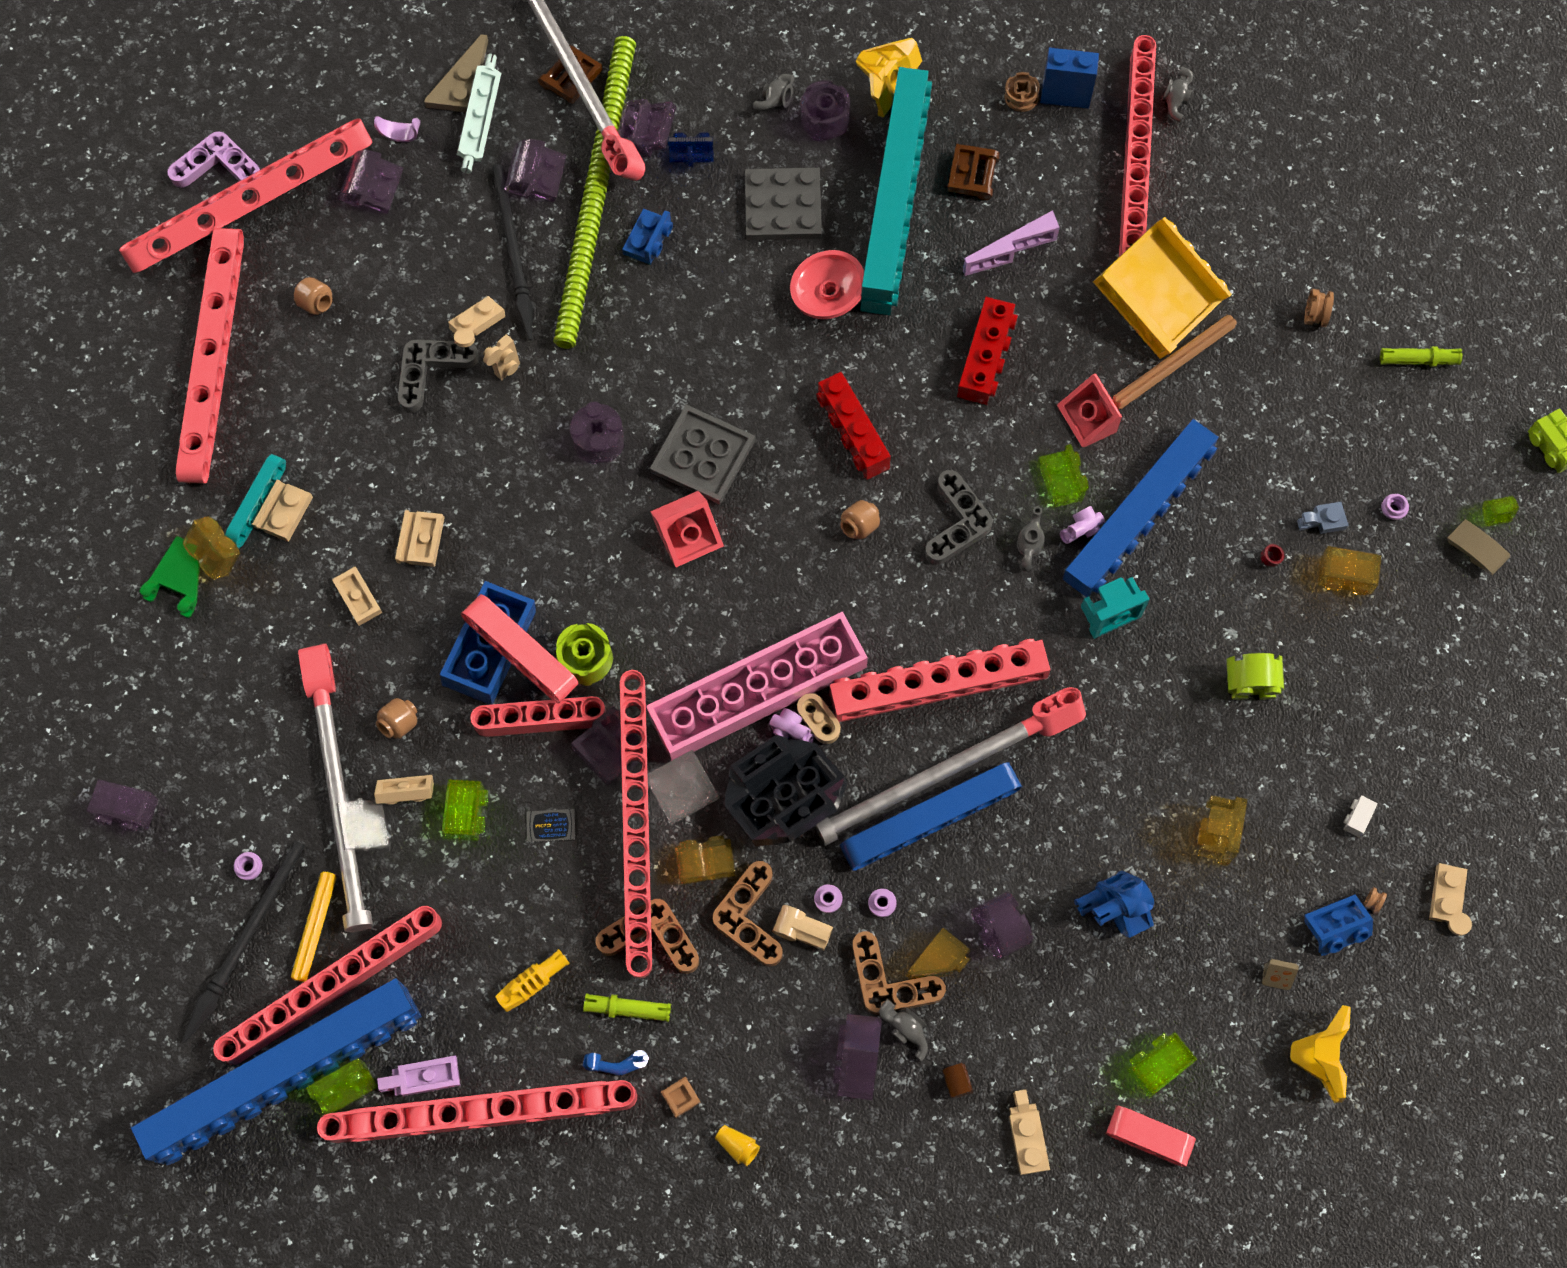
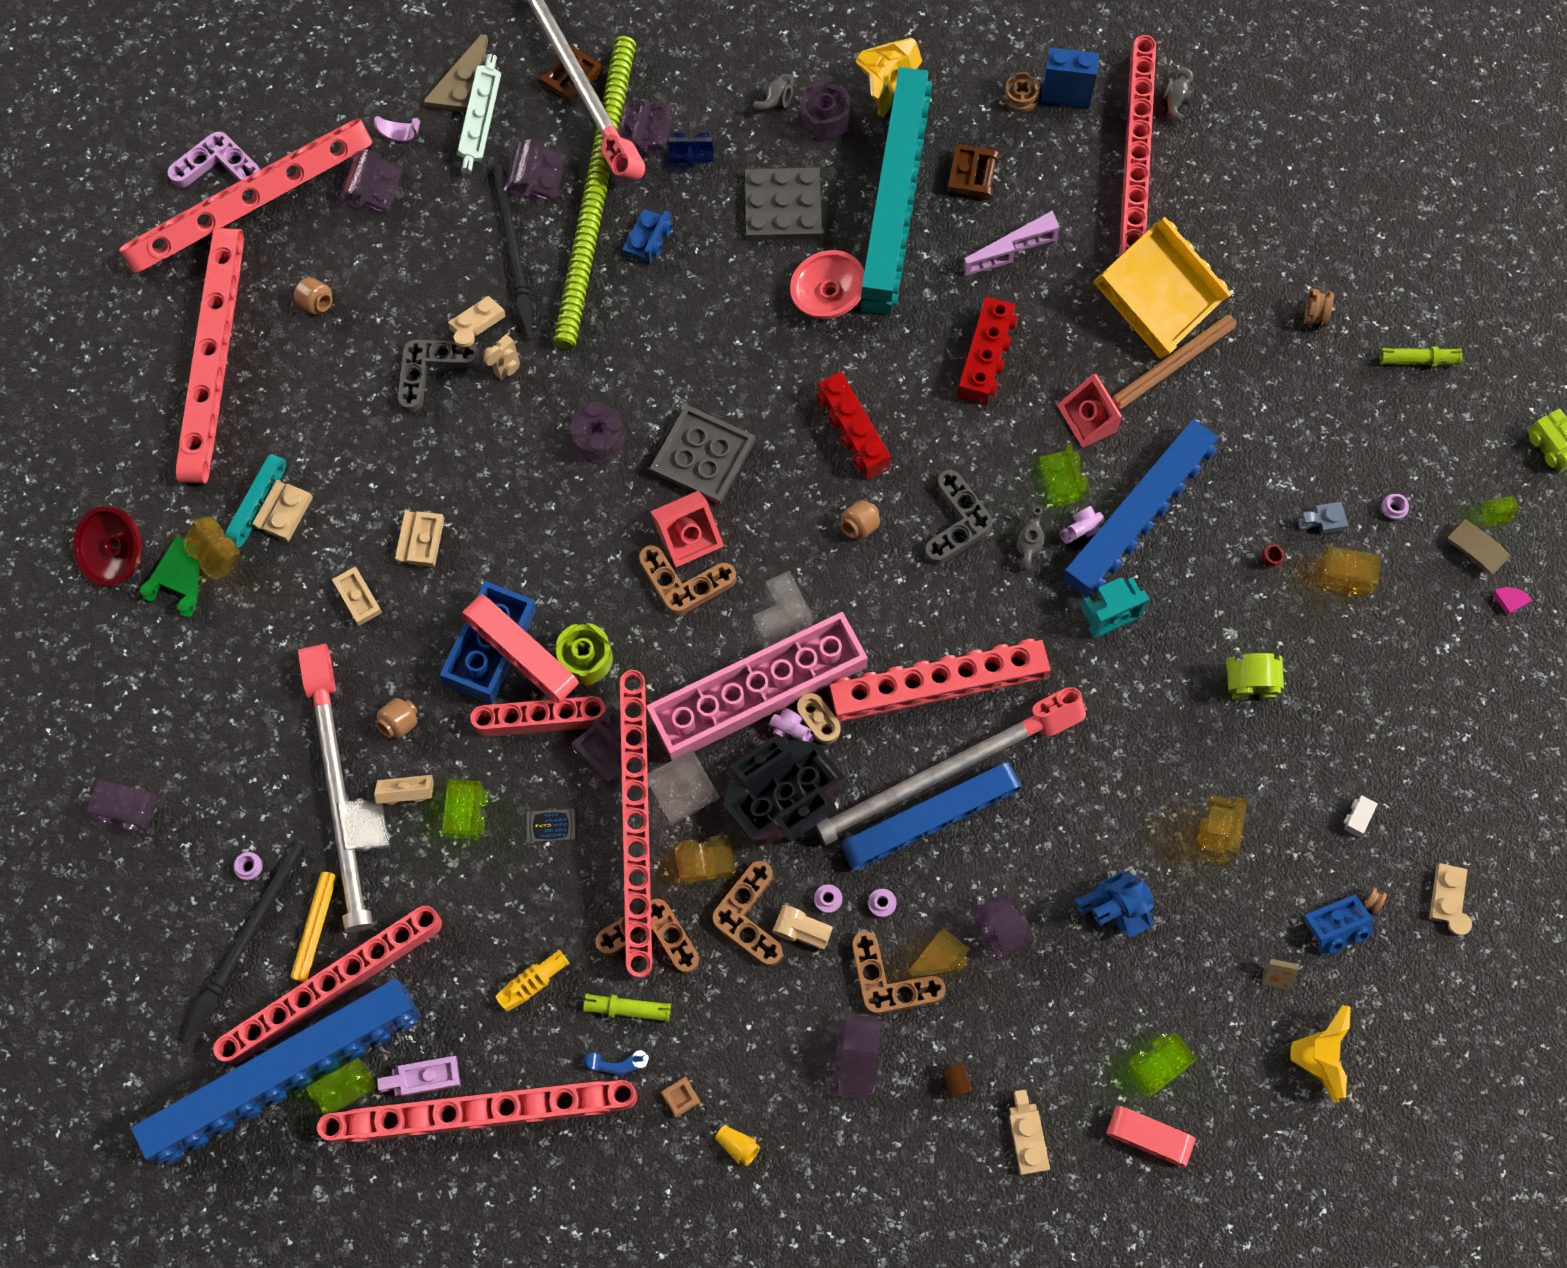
(107, 545): none -> dark red dish
(677, 589): none -> medium nougat beam
(786, 616): none -> clear brick
(906, 1027): dark grey piece -> none
(1511, 599): none -> dark pink tile

